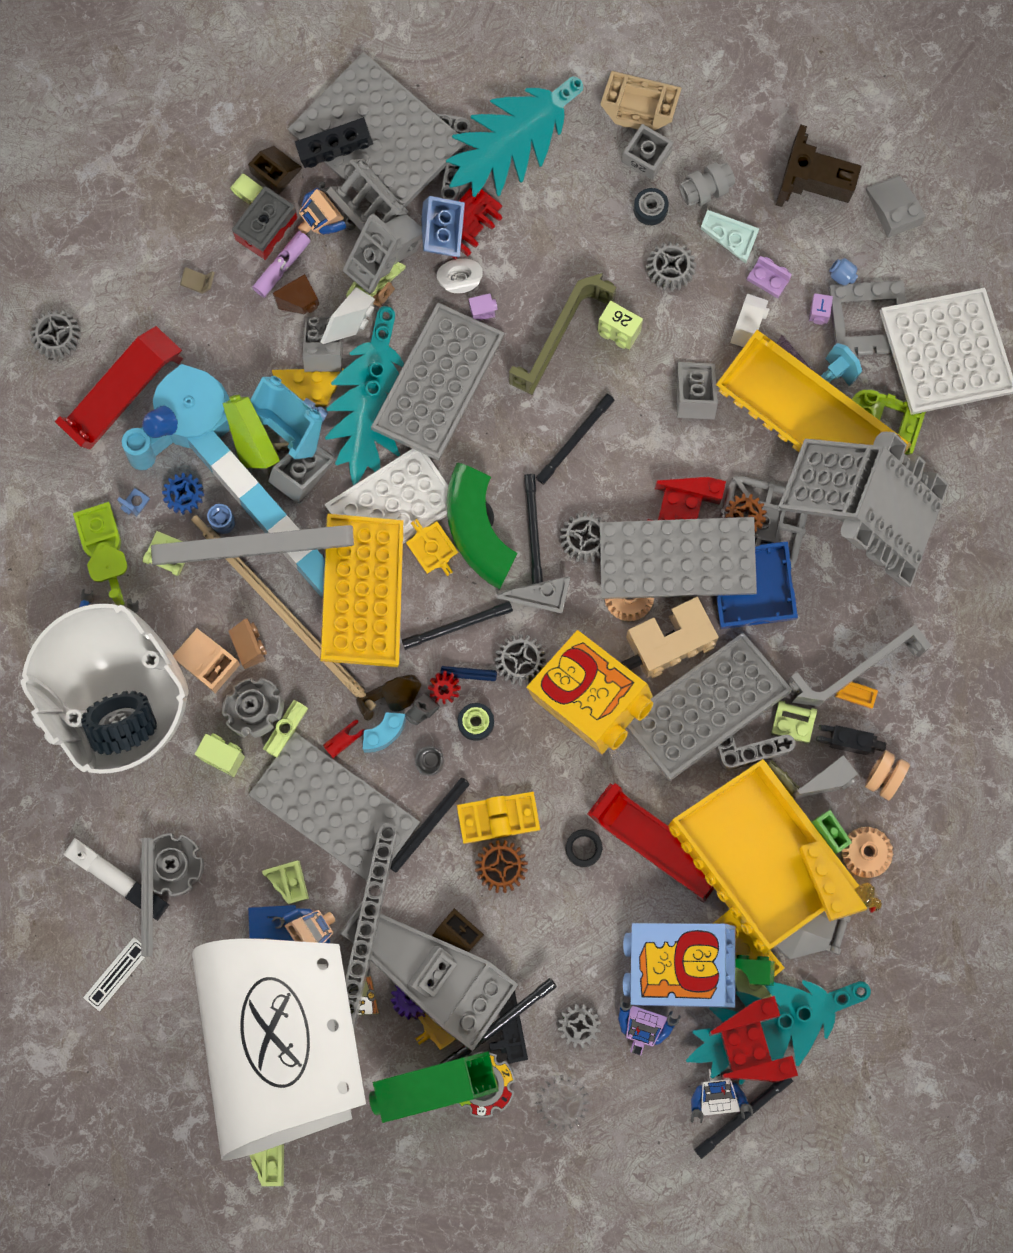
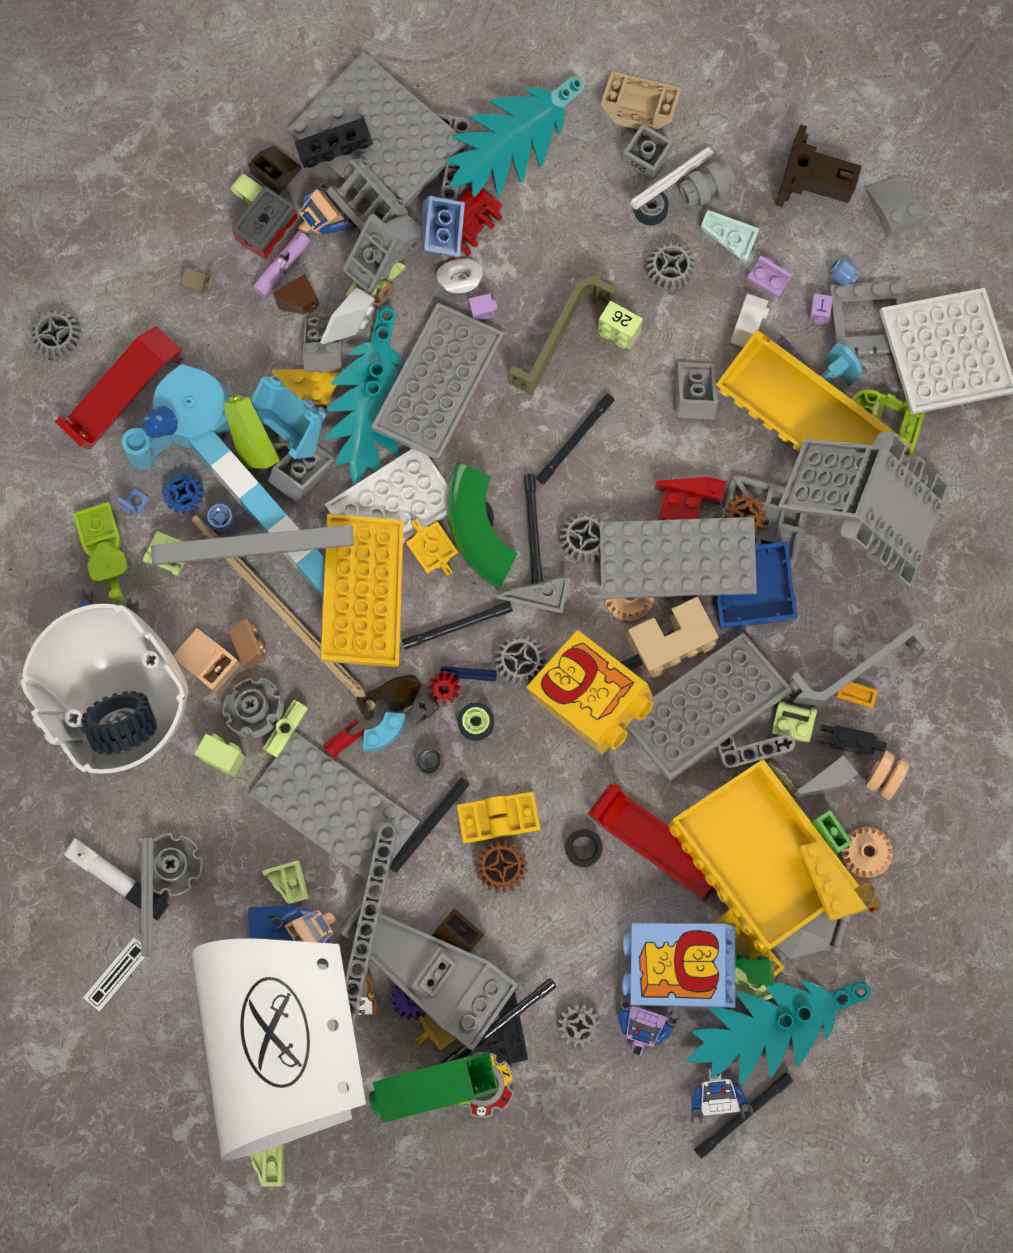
(671, 178): none -> white axle
(747, 1045): red wedge -> none

